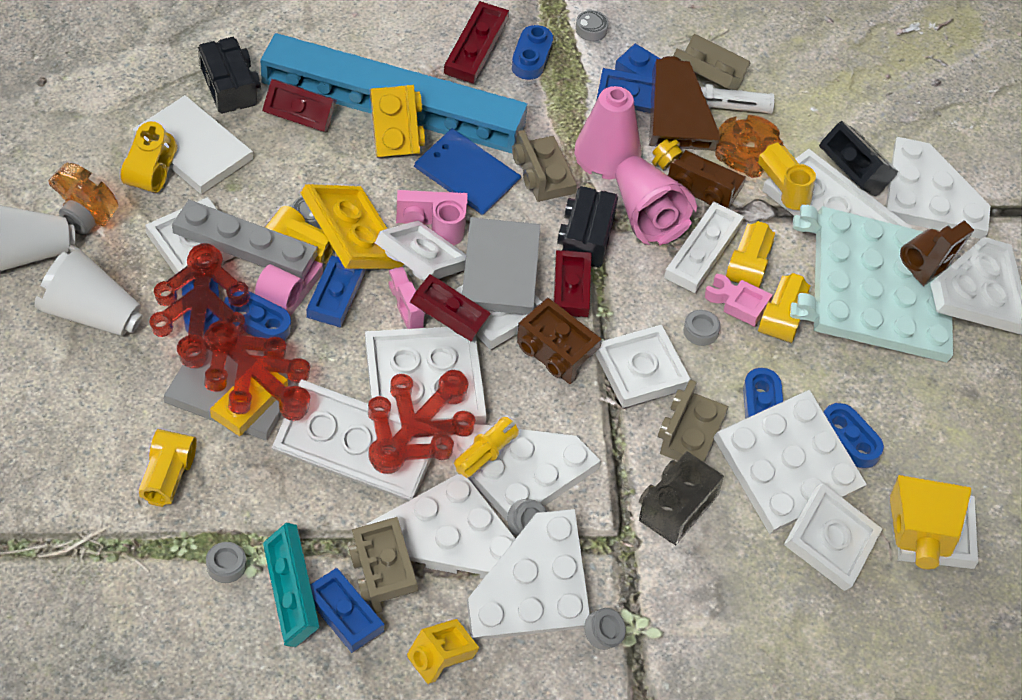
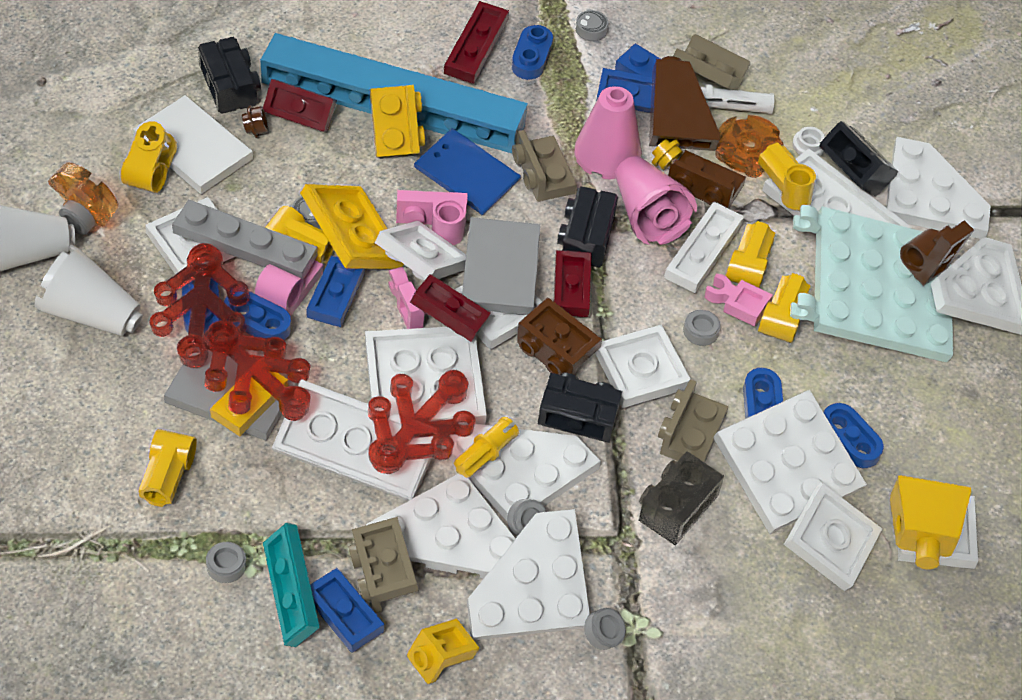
(255, 121): none -> reddish brown plate
(580, 406): none -> black brick
(807, 139): none -> white plate

